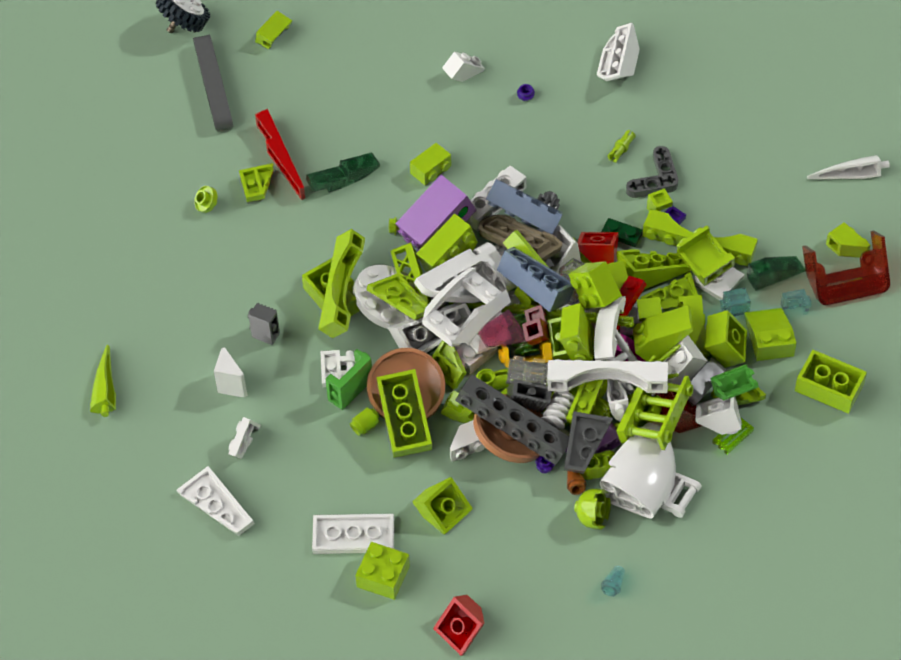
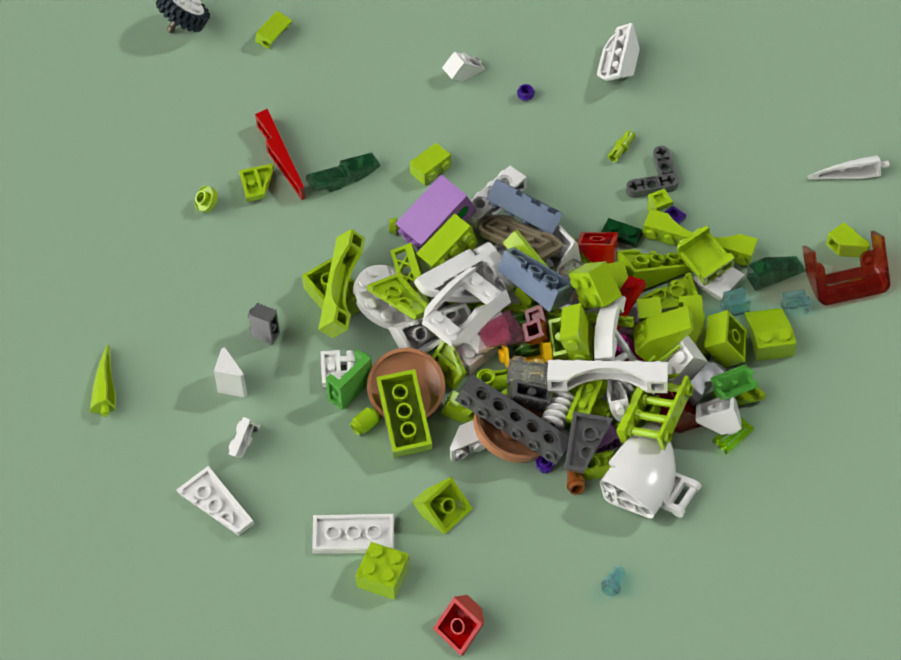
(213, 82): dark grey beam -> none
(550, 199): dark grey gear -> none
(593, 508): lime cylinder -> none
(830, 381): lime brick -> none

